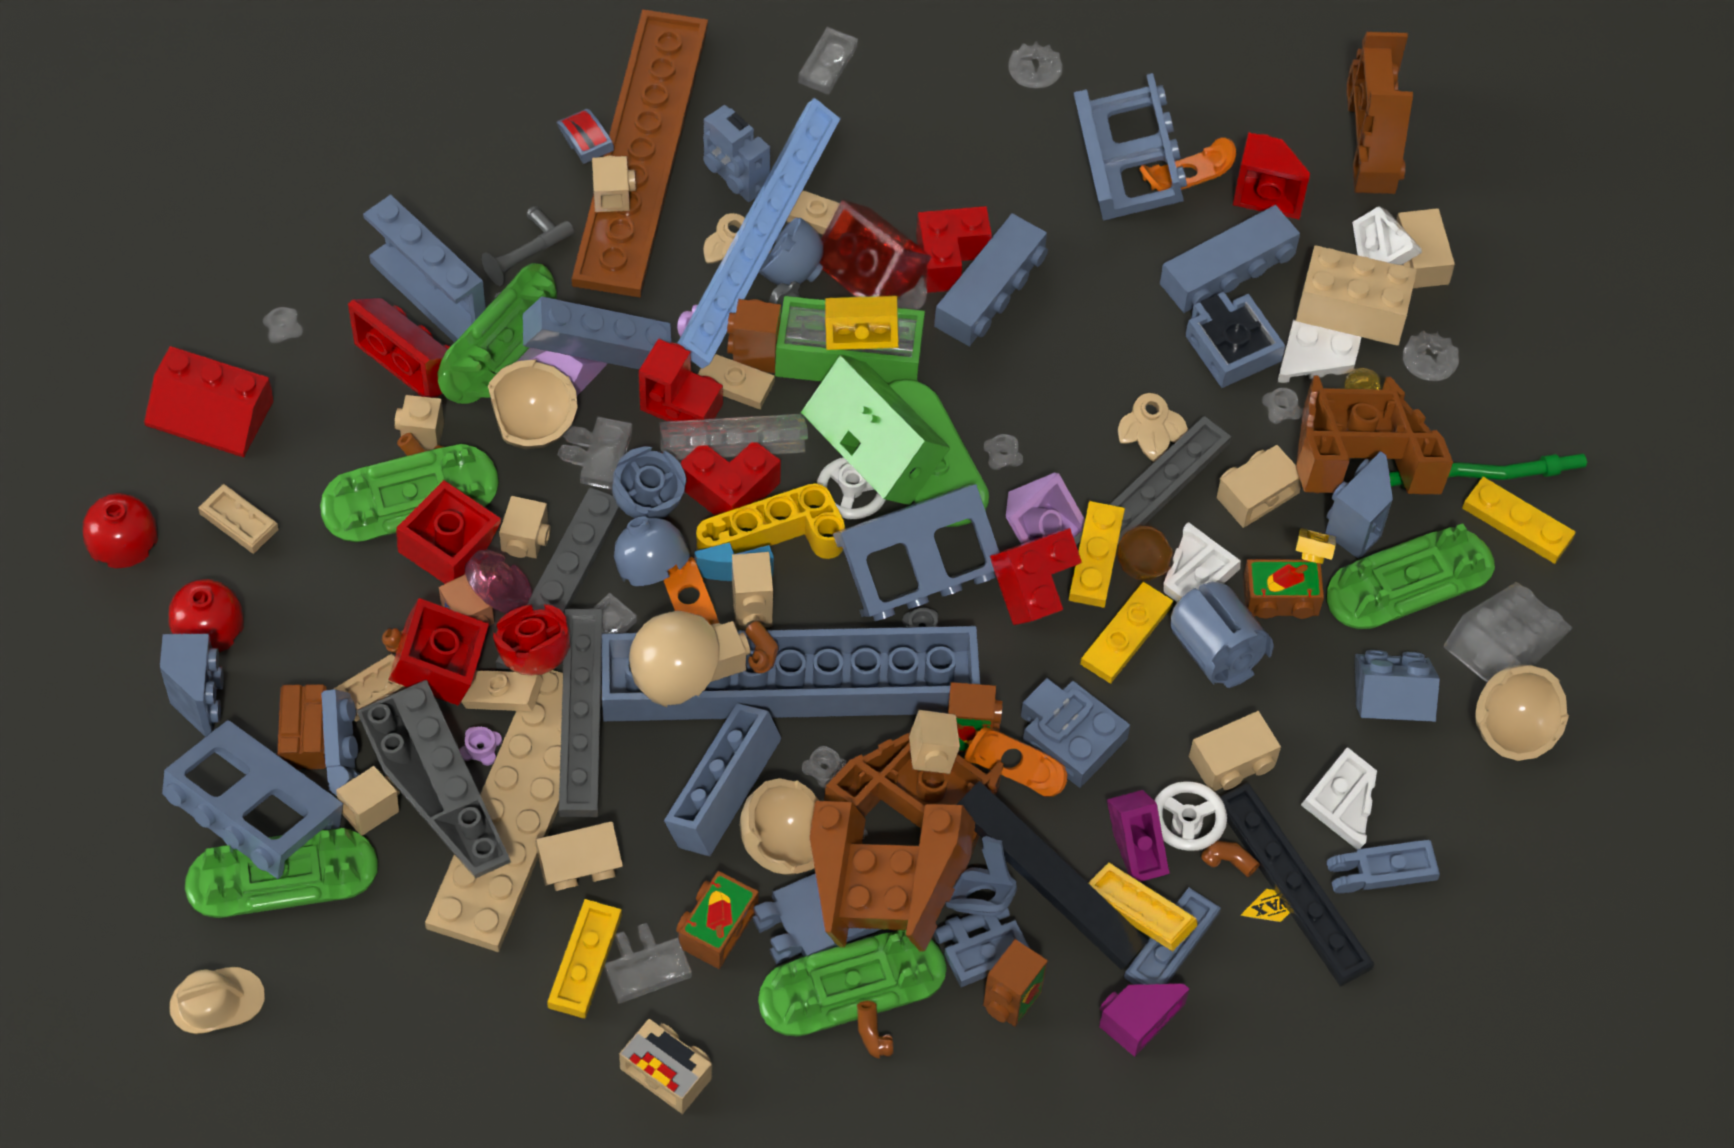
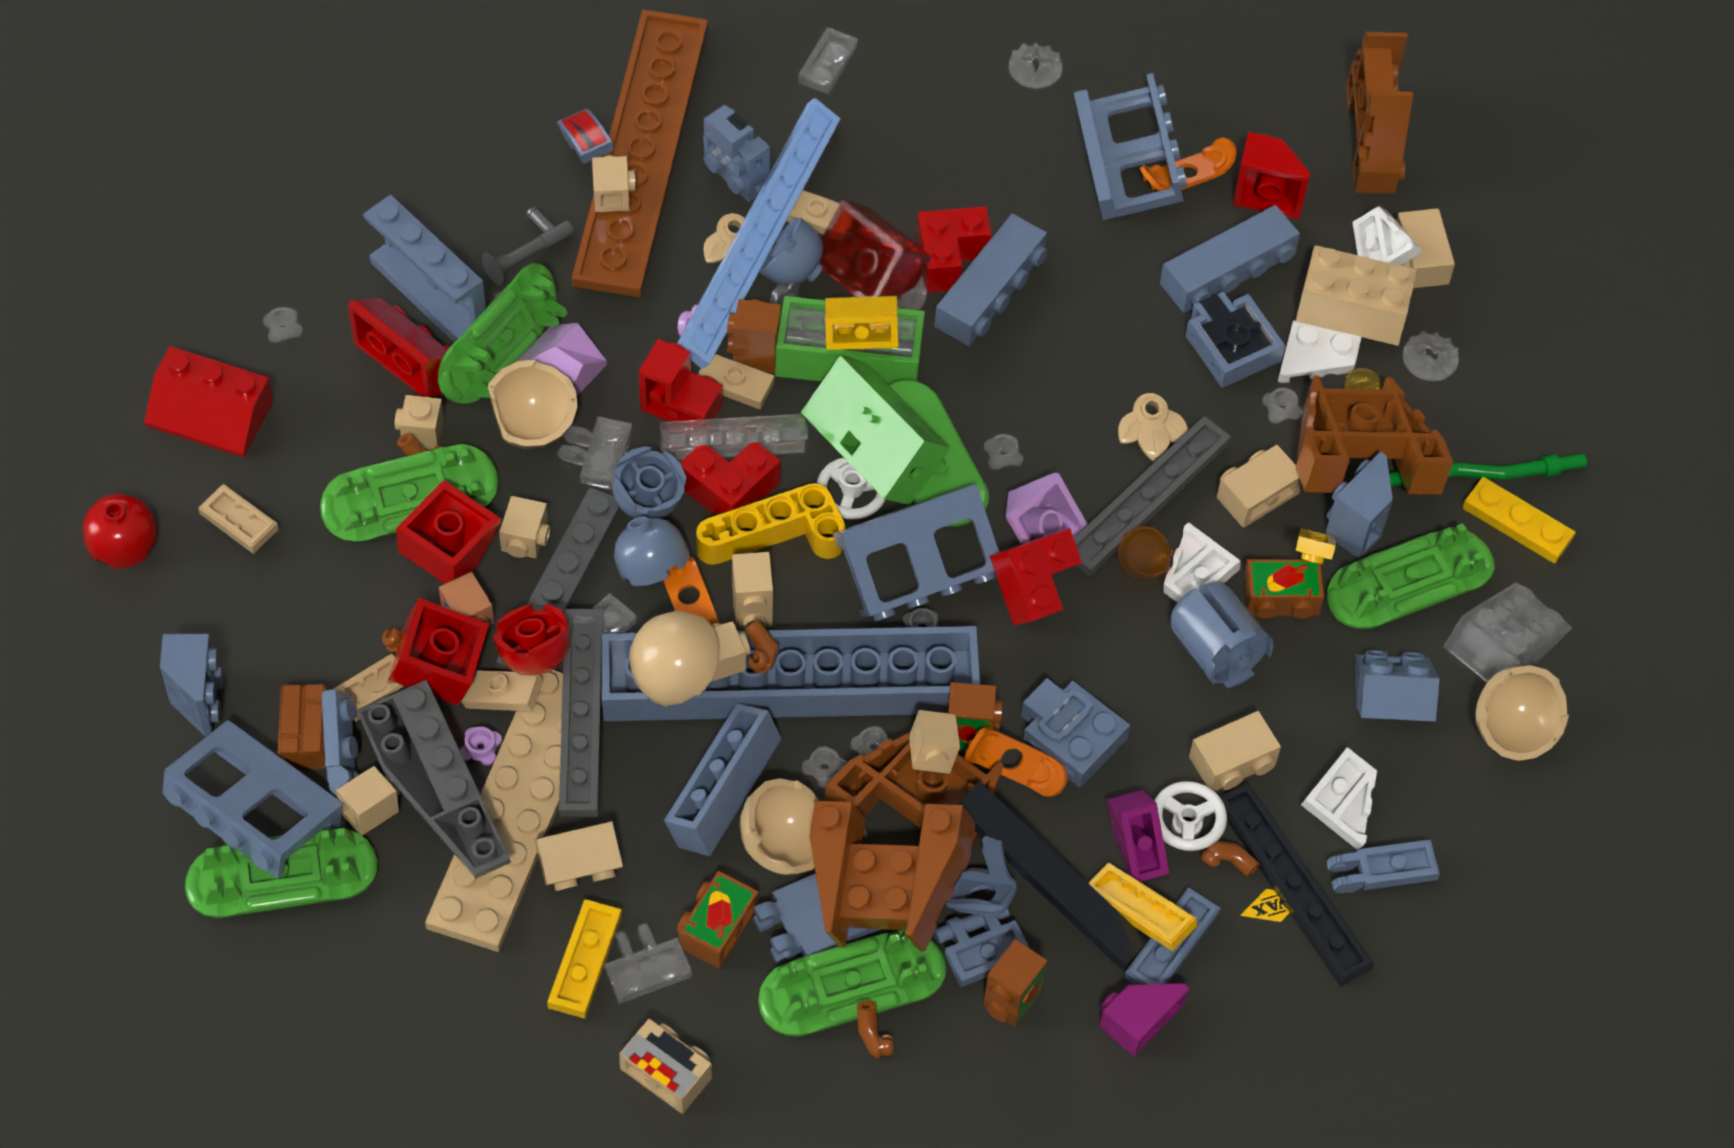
(207, 609): red cylinder -> none
(216, 999): tan piece -> none
(496, 582): clear pink plate -> none
(591, 332): sand blue brick -> none
(716, 561): dark azure slope -> none
(868, 736): none -> clear plate
(1097, 554): yellow plate -> none
(1126, 632): yellow plate -> none

